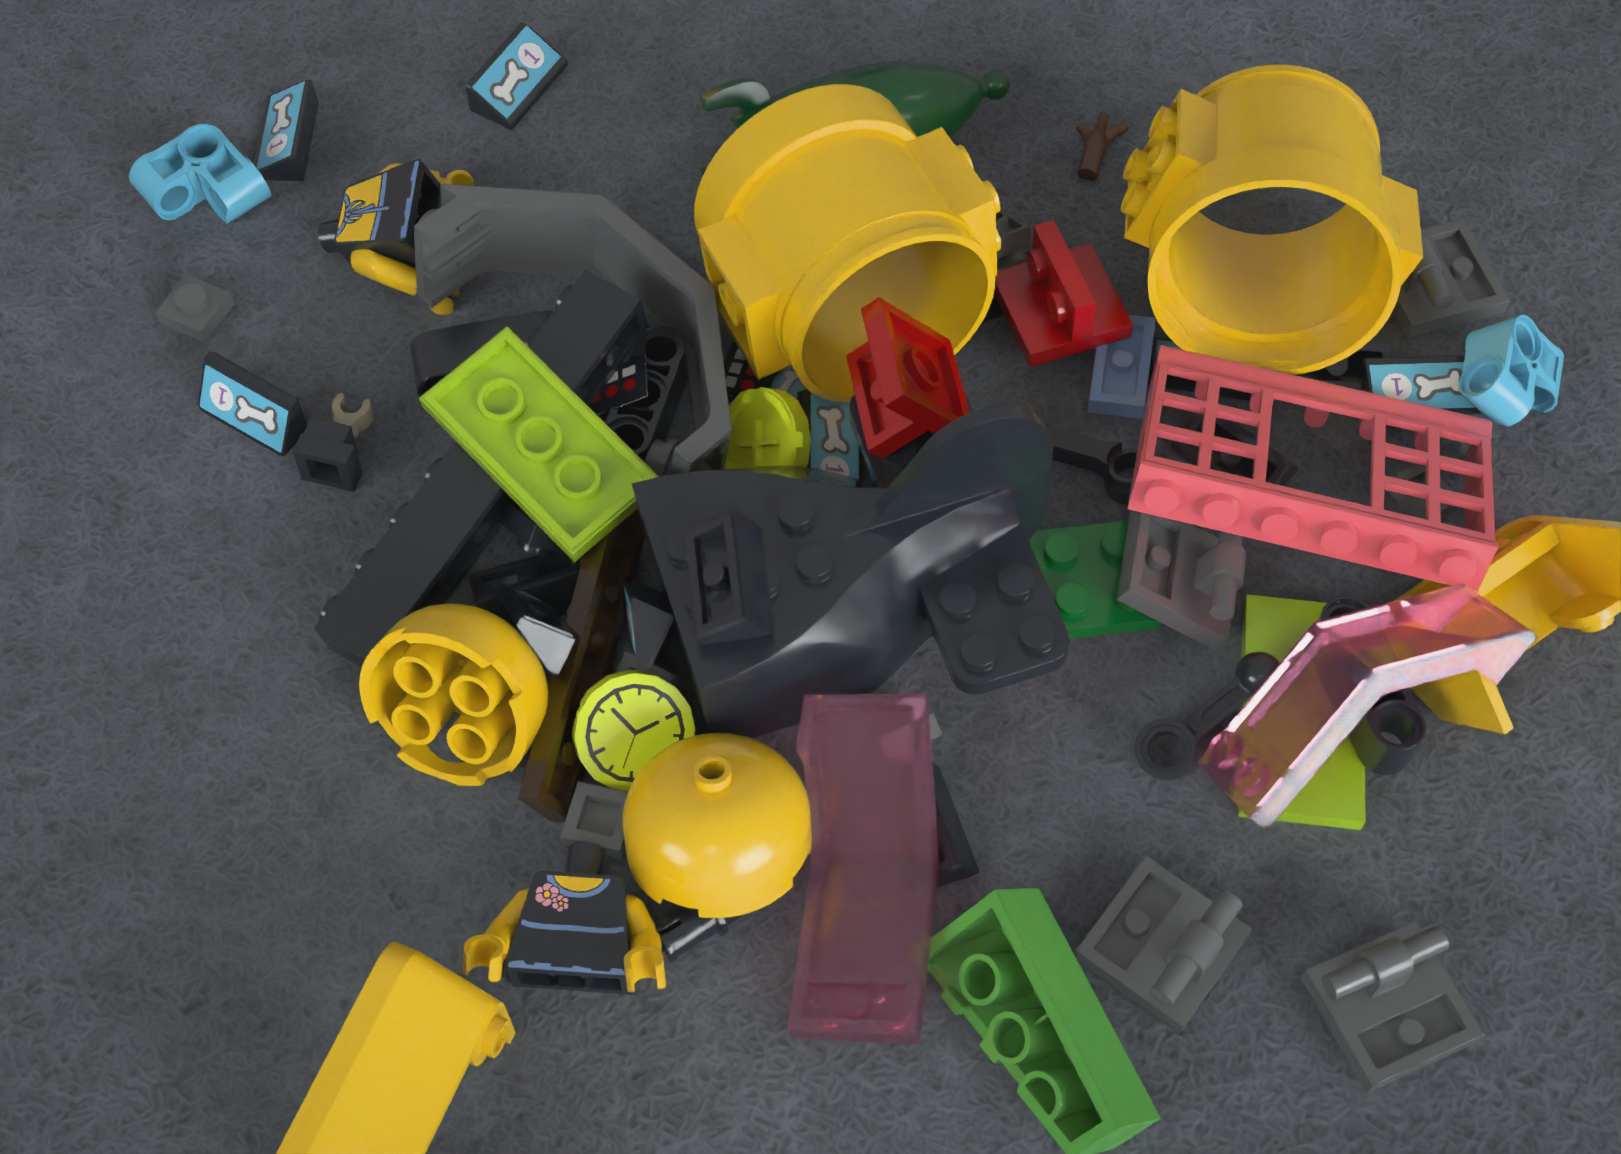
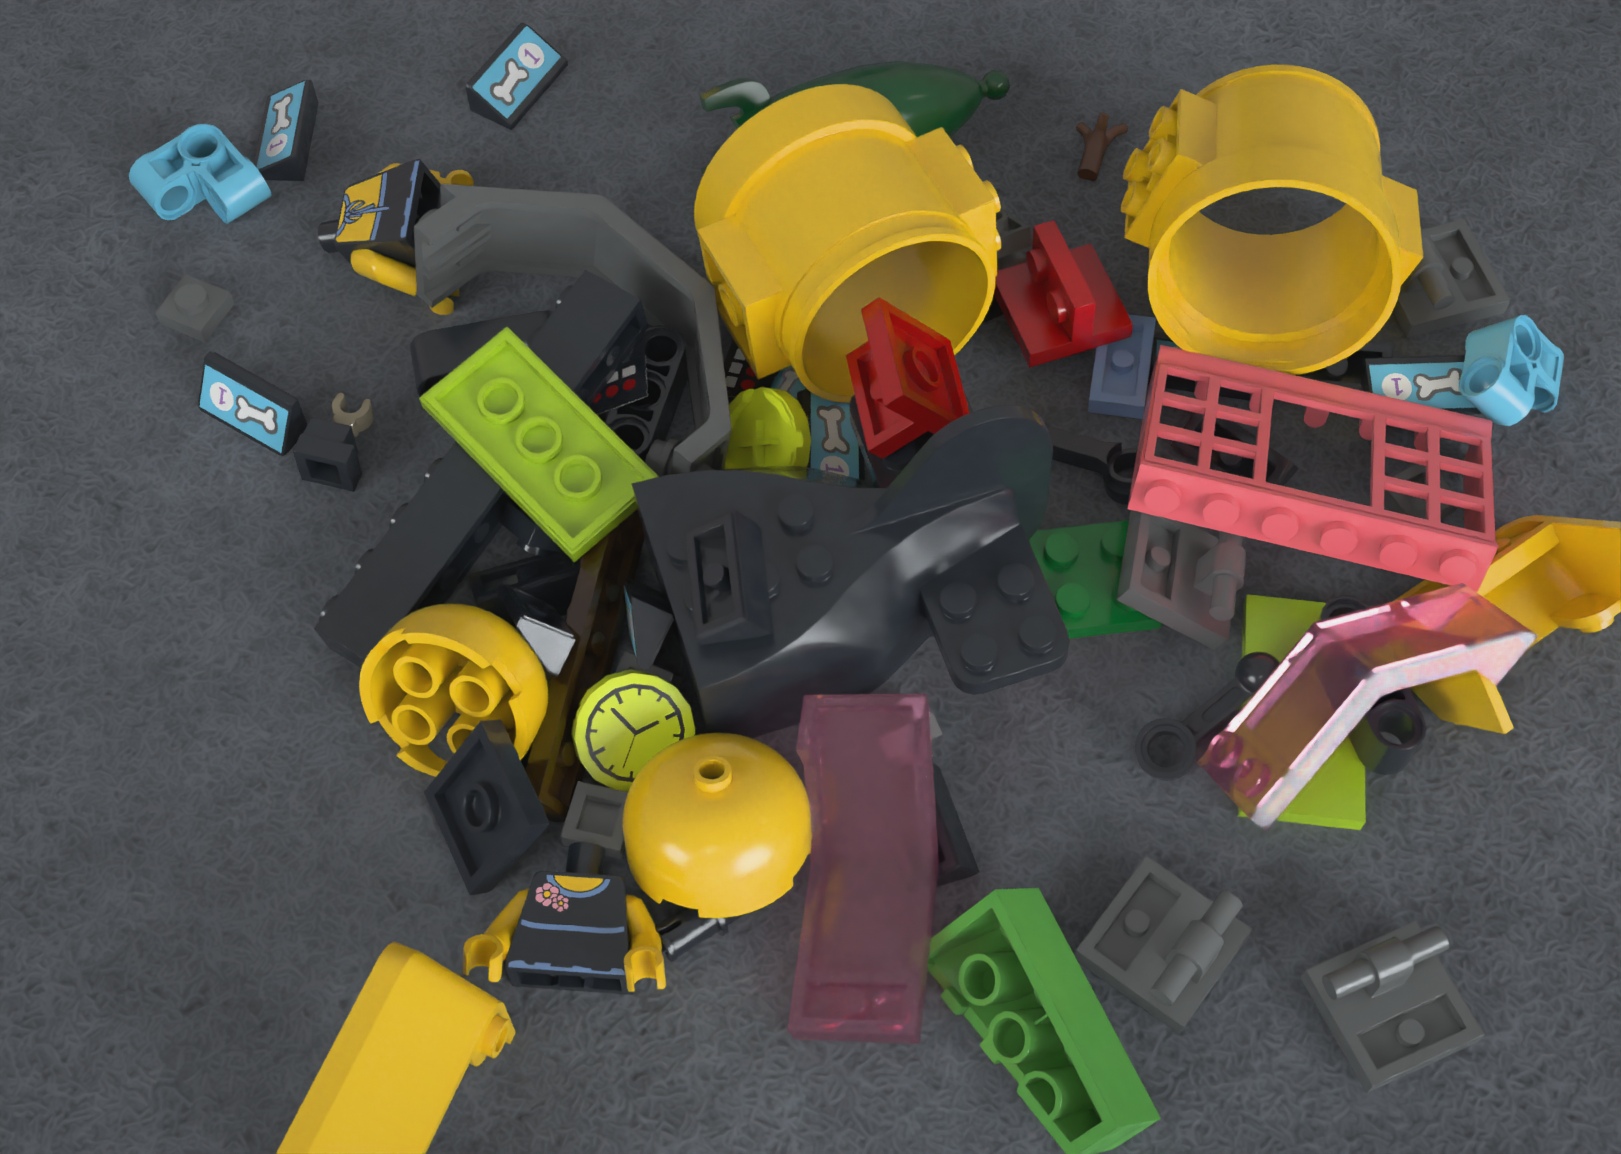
(486, 807): none -> black plate

